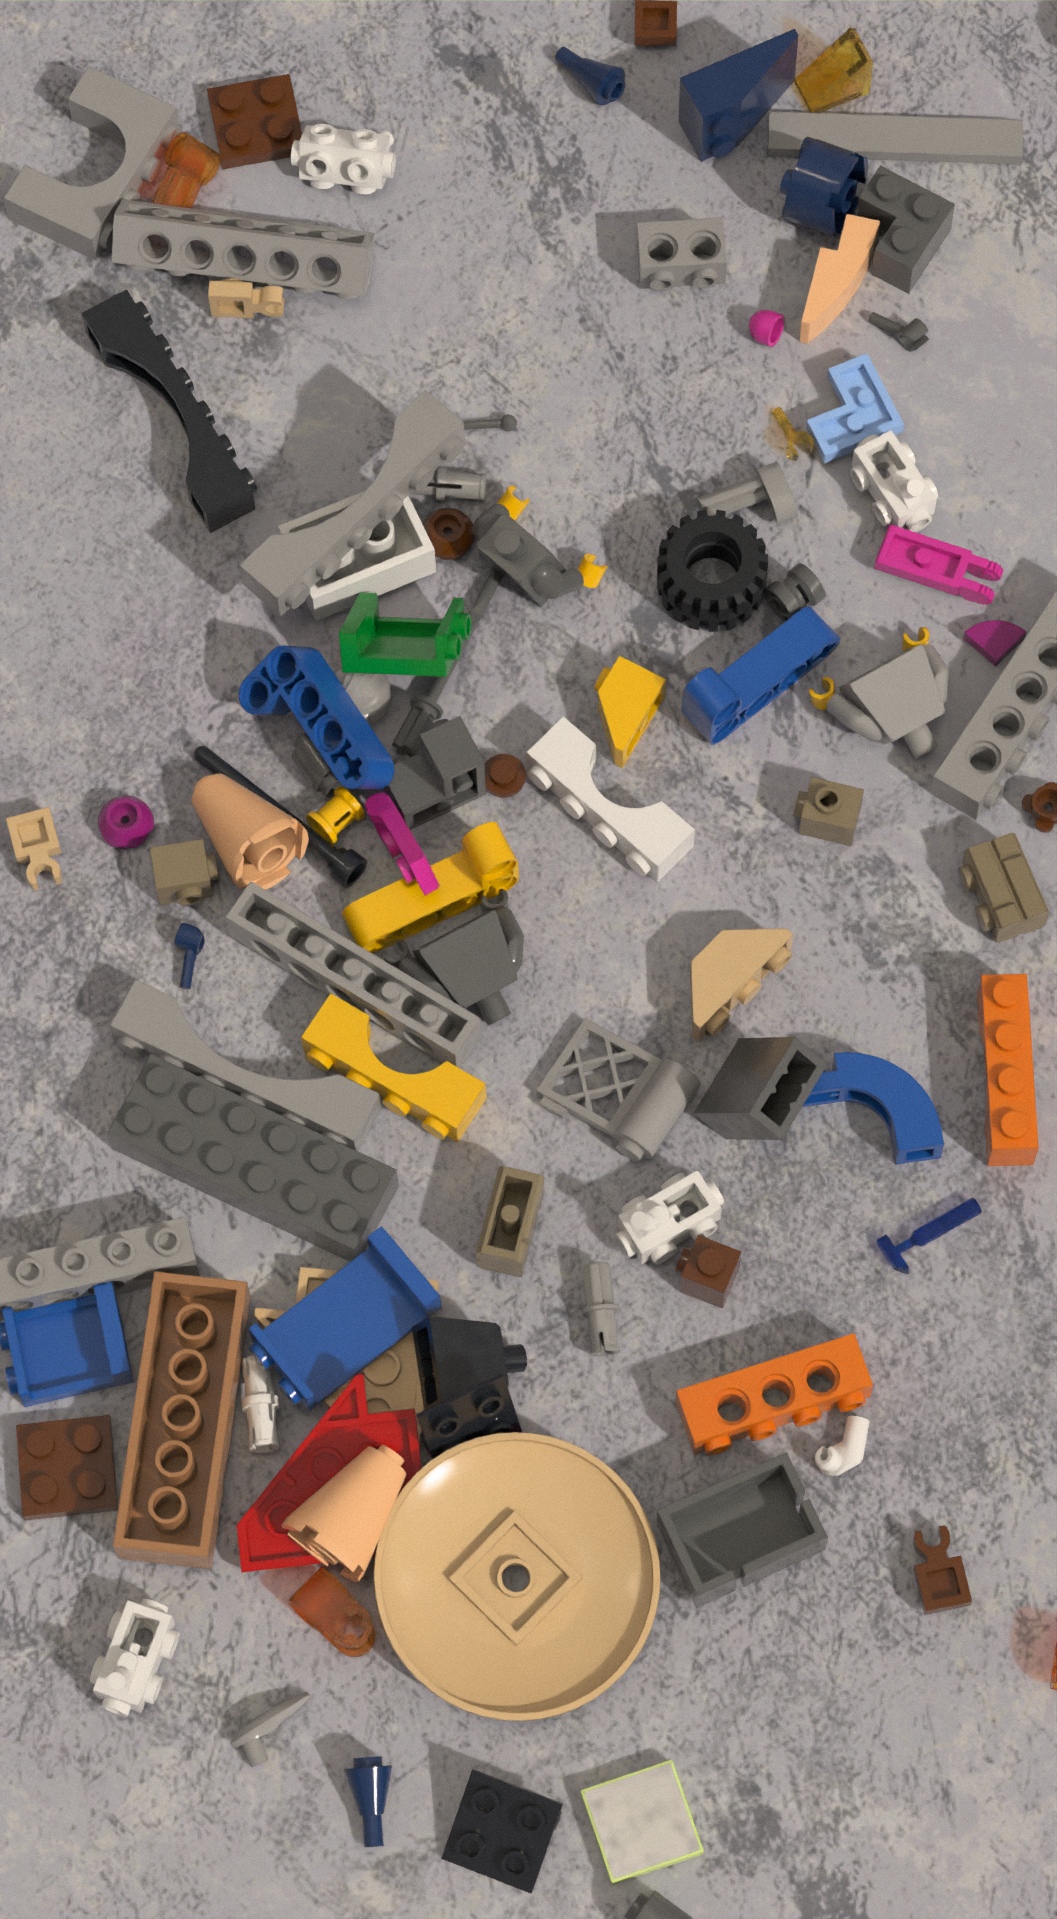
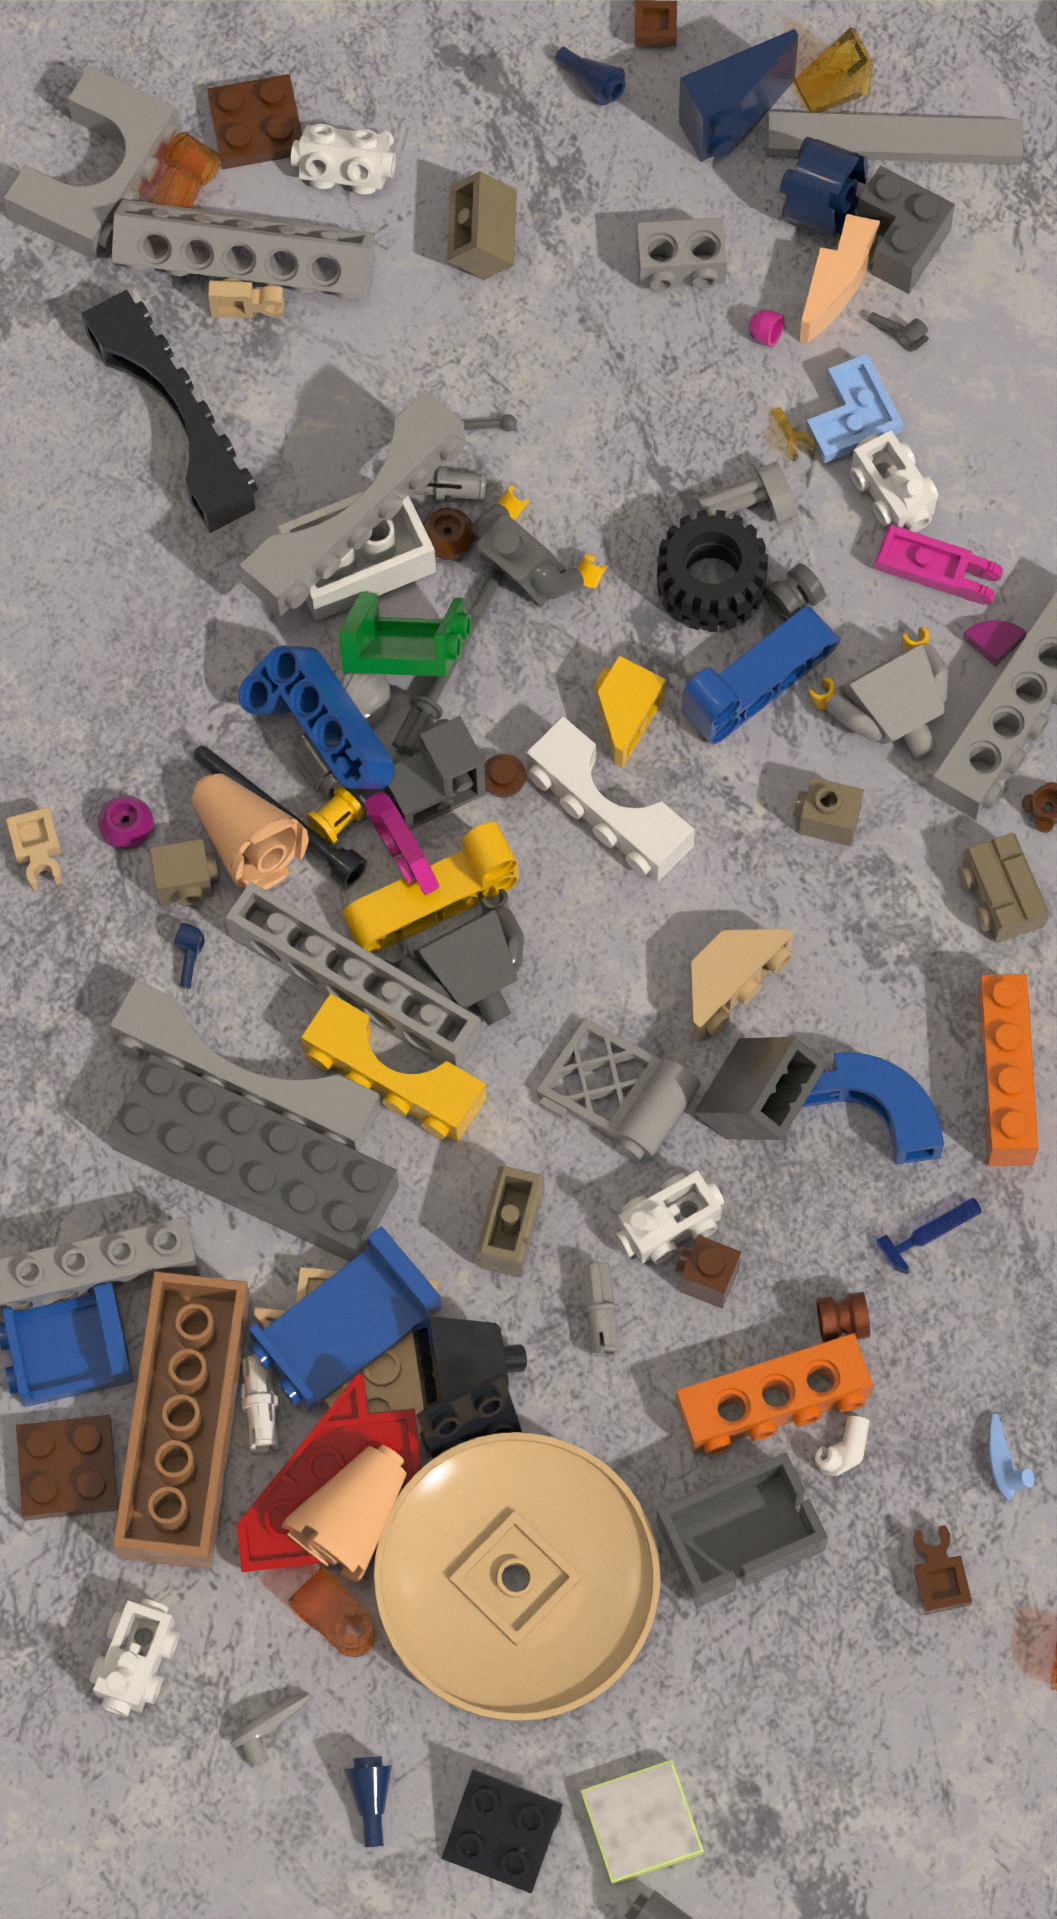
(482, 225): none -> dark tan brick
(845, 1317): none -> copper wheel
(1001, 1463): none -> light blue bar

